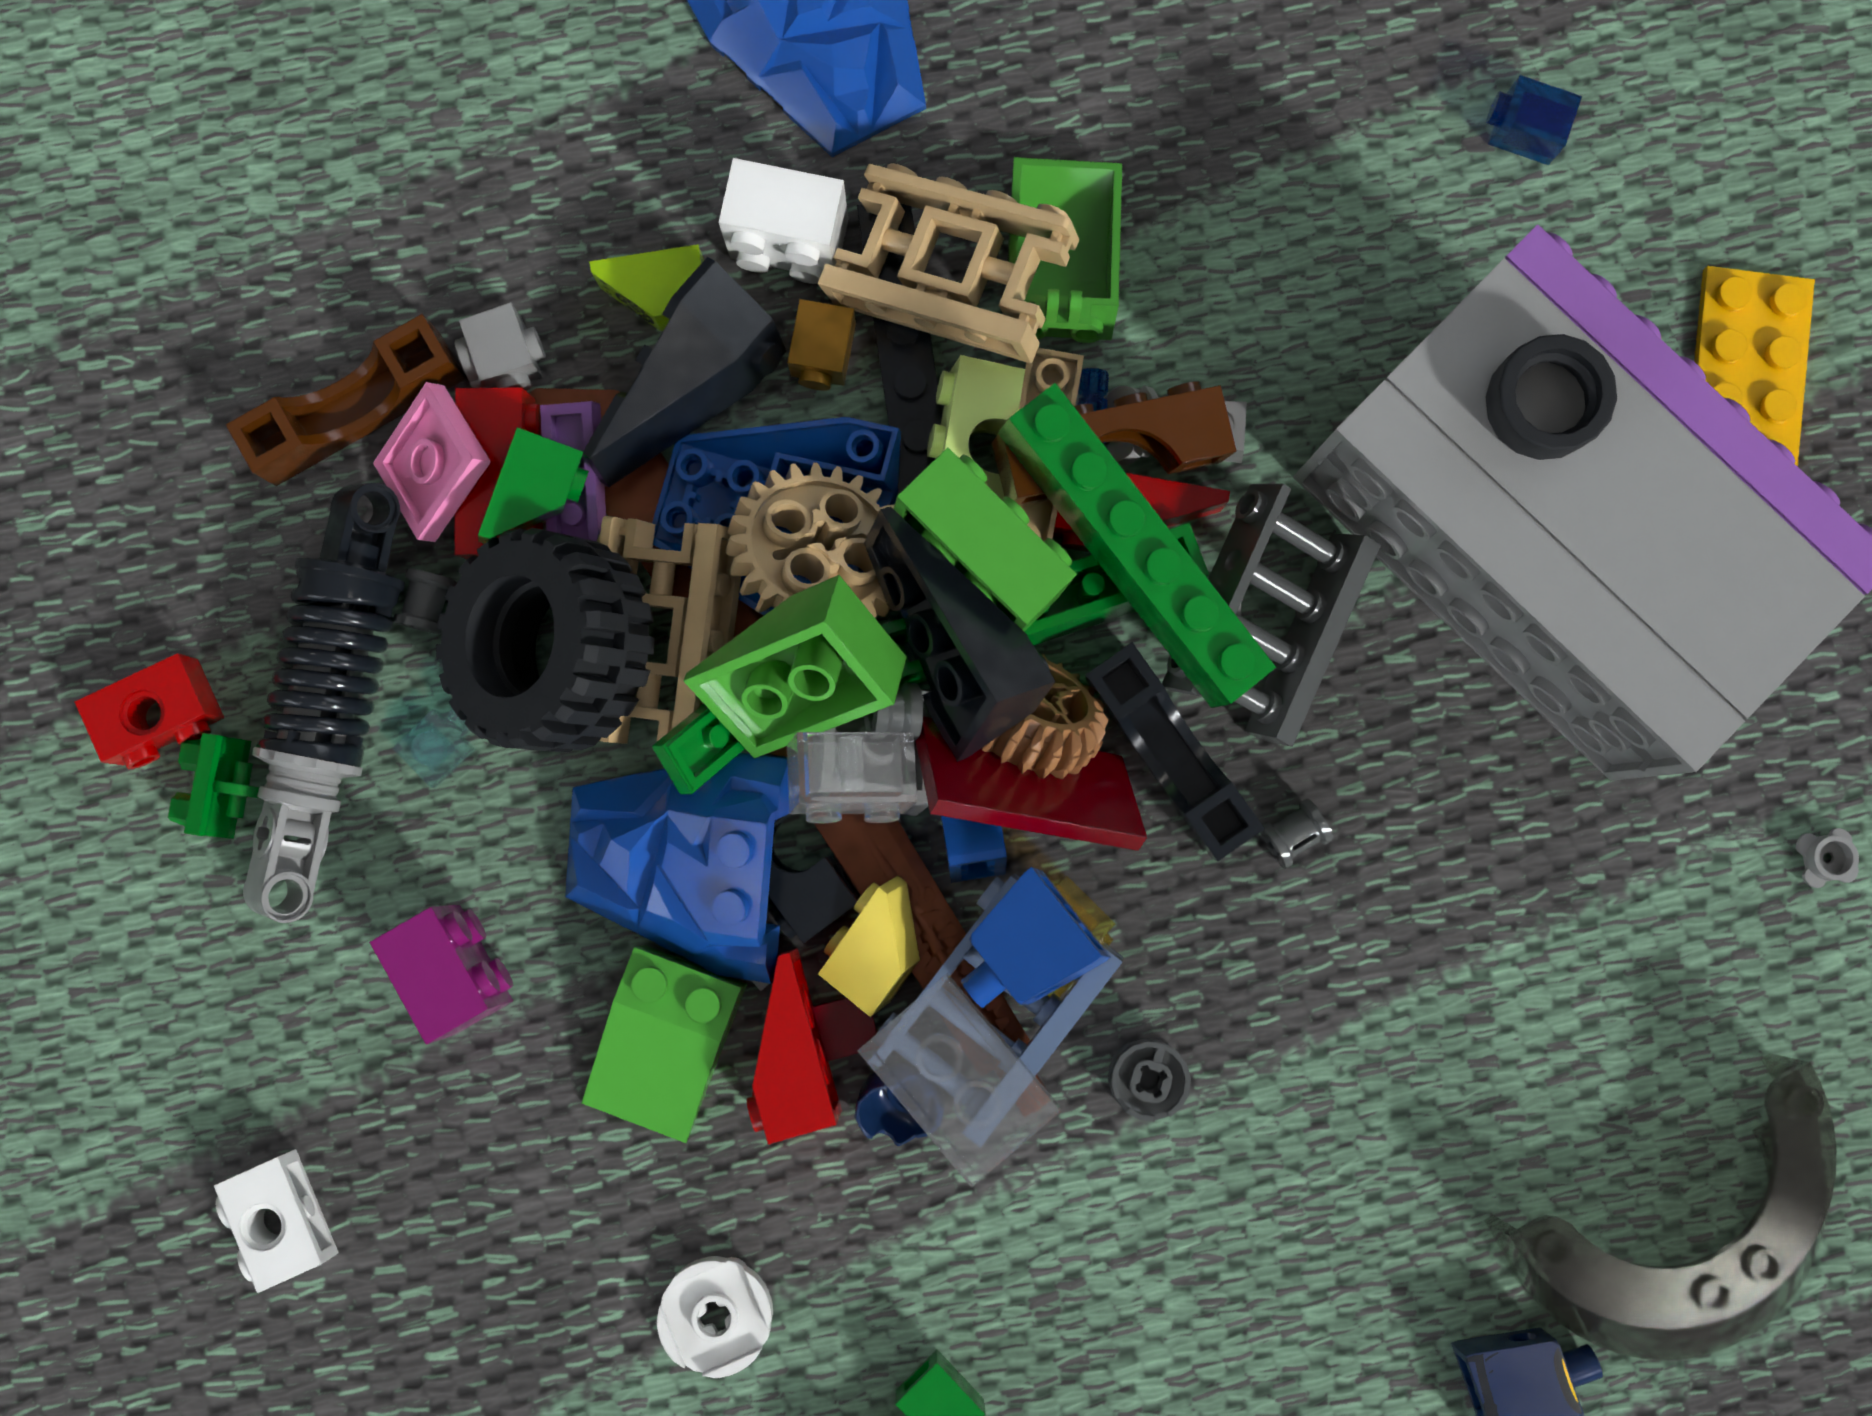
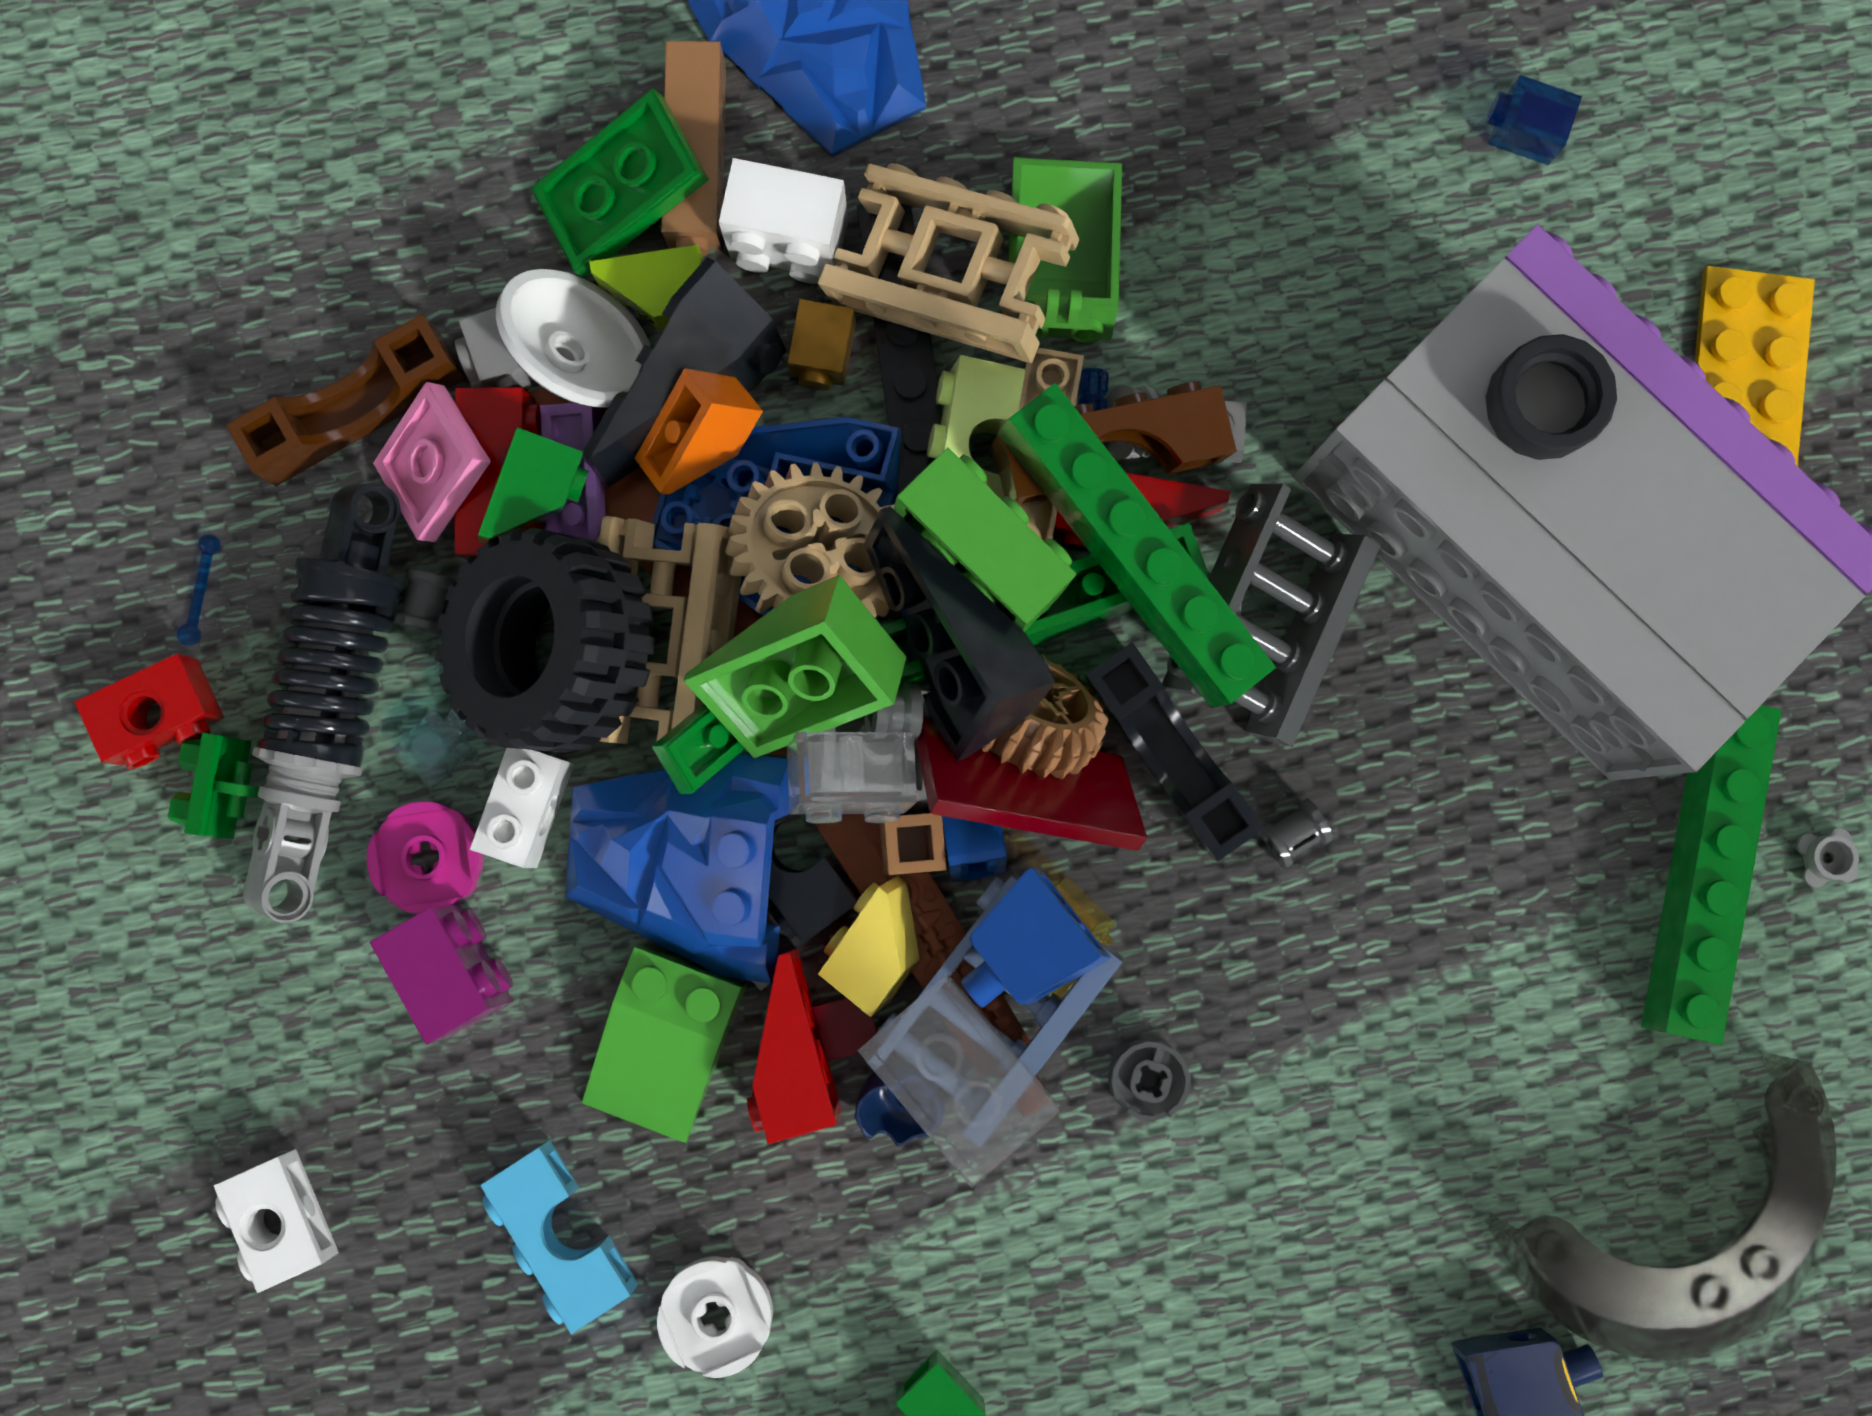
(189, 633): none -> clear blue hinge
(401, 836): none -> dark pink plate
(522, 807): none -> white brick
(570, 336): none -> white dish
(575, 1282): none -> medium azure arch
(619, 183): none -> green tile
(697, 99): none -> medium nougat brick
(697, 429): none -> orange slope
(913, 844): none -> medium nougat brick
(1711, 884): none -> green brick

